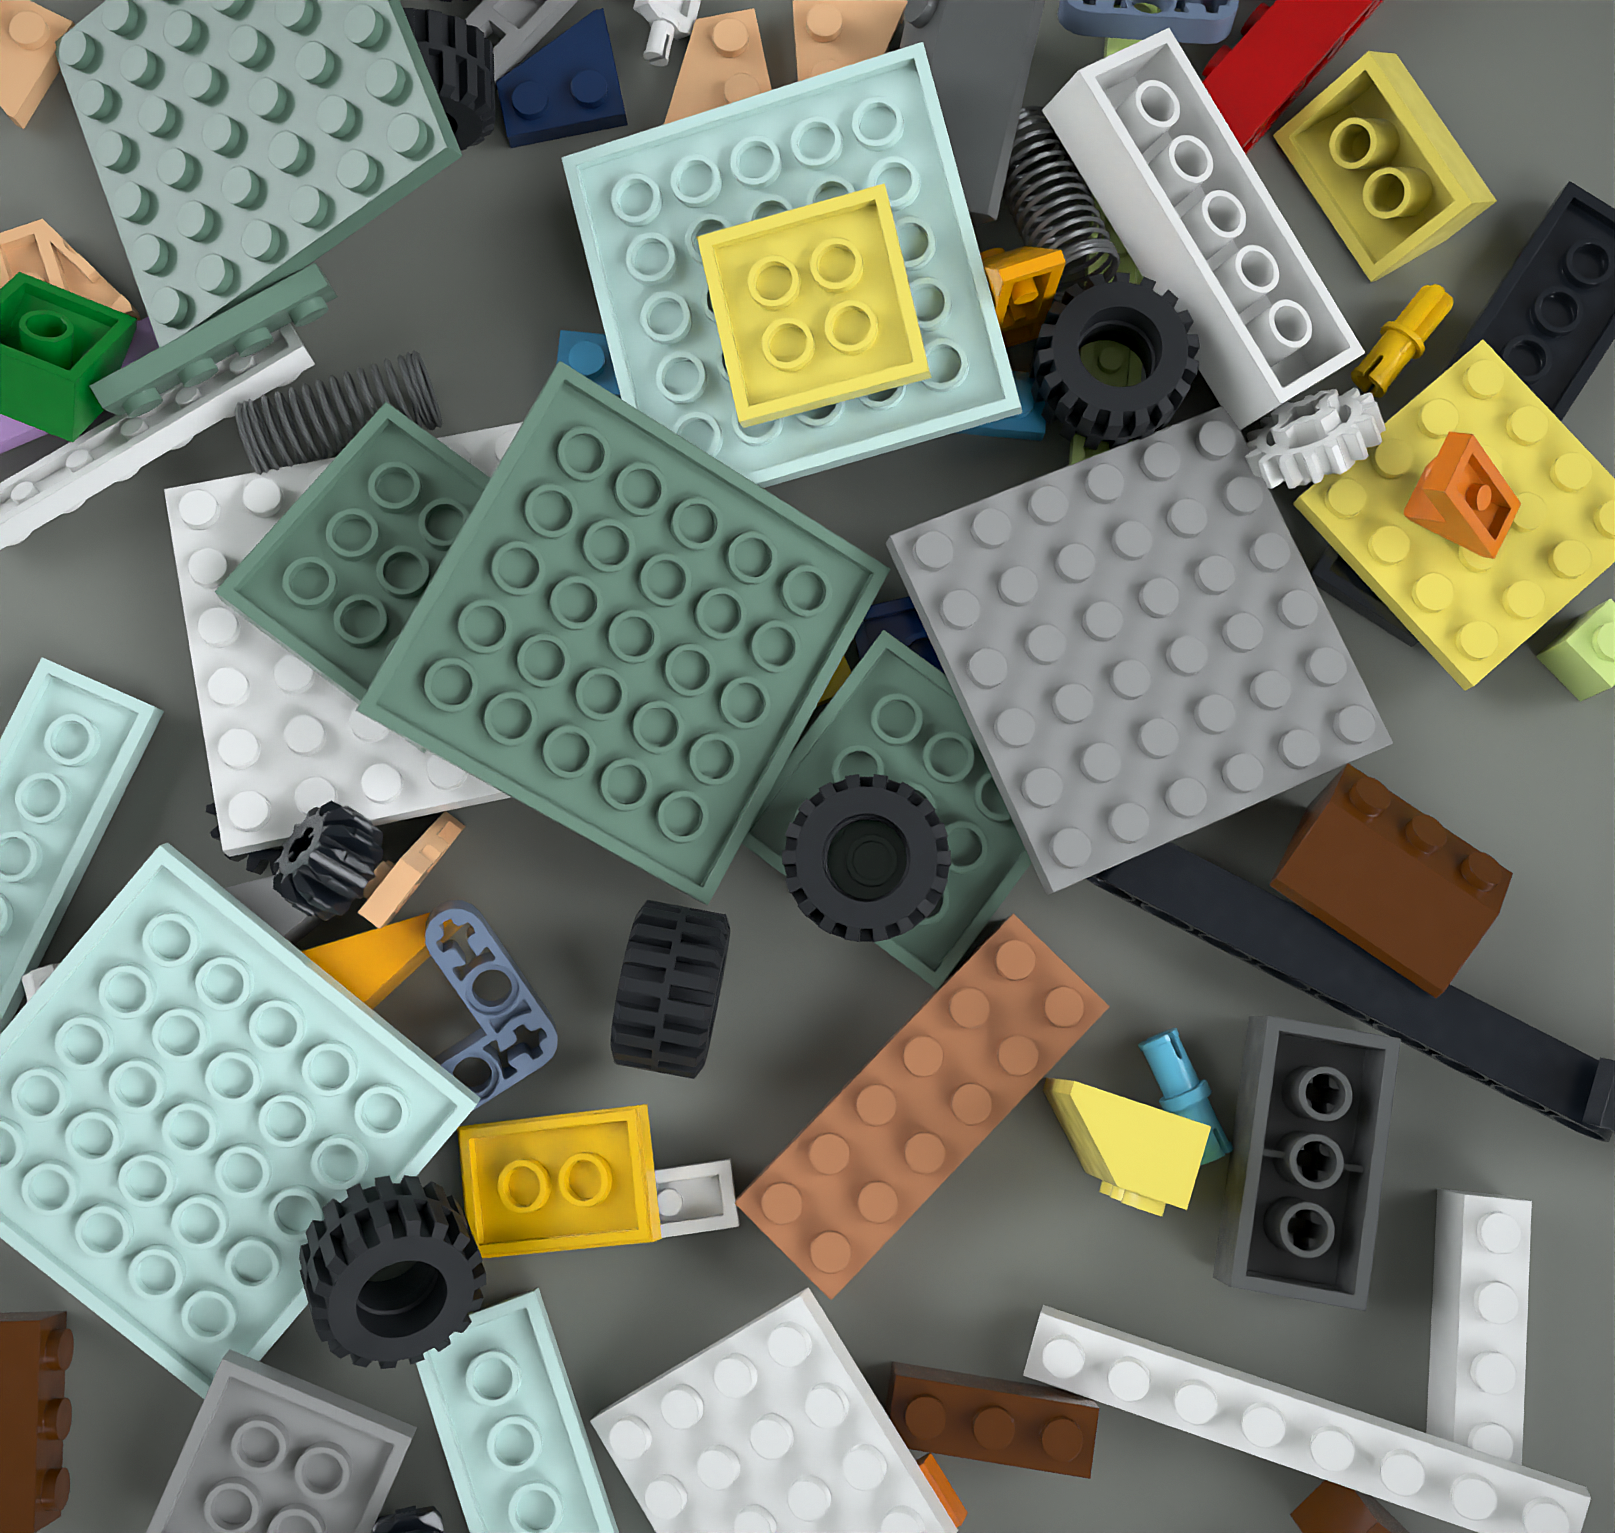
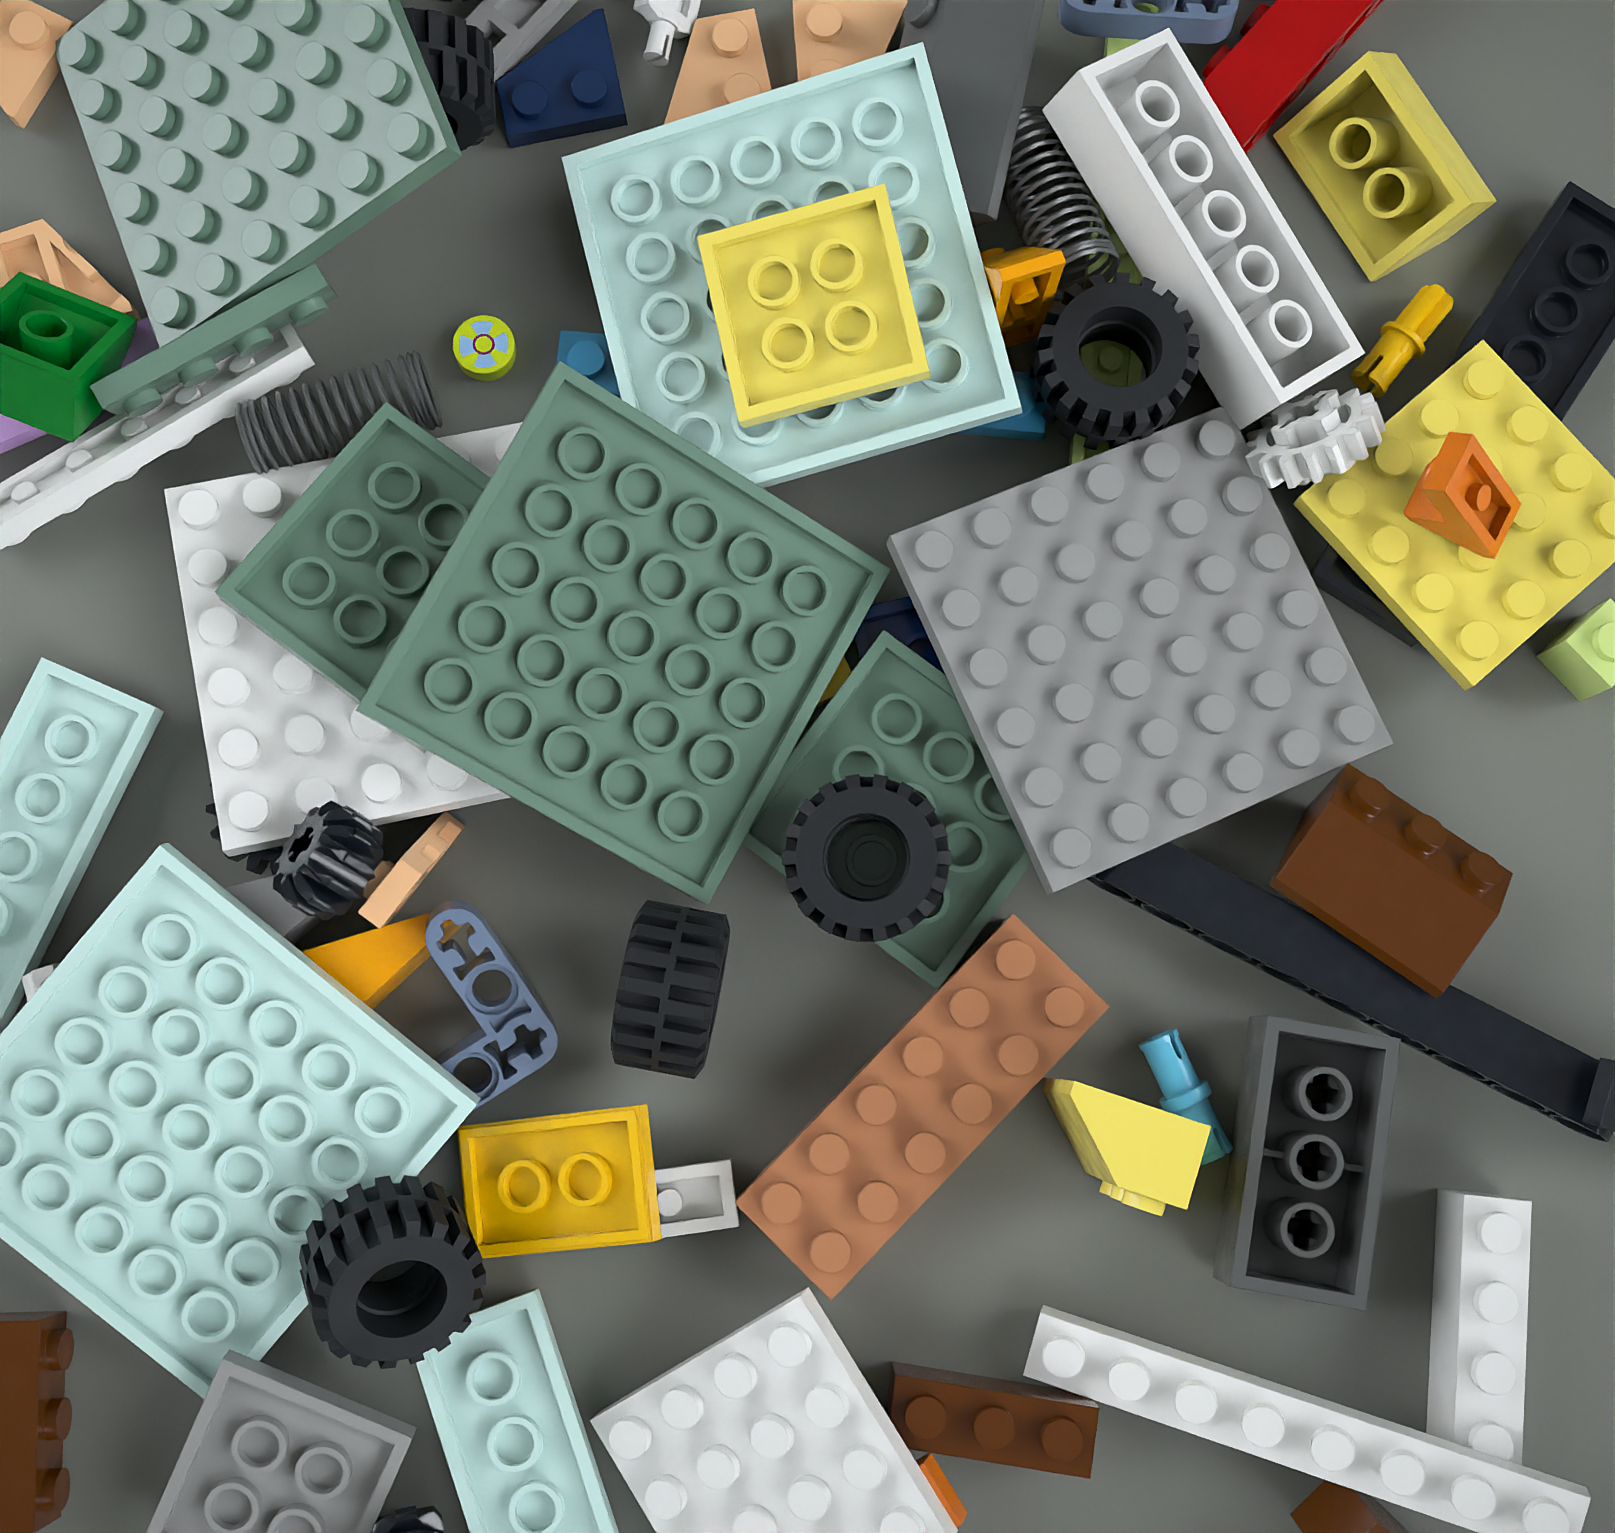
(484, 348): none -> neon yellow tile

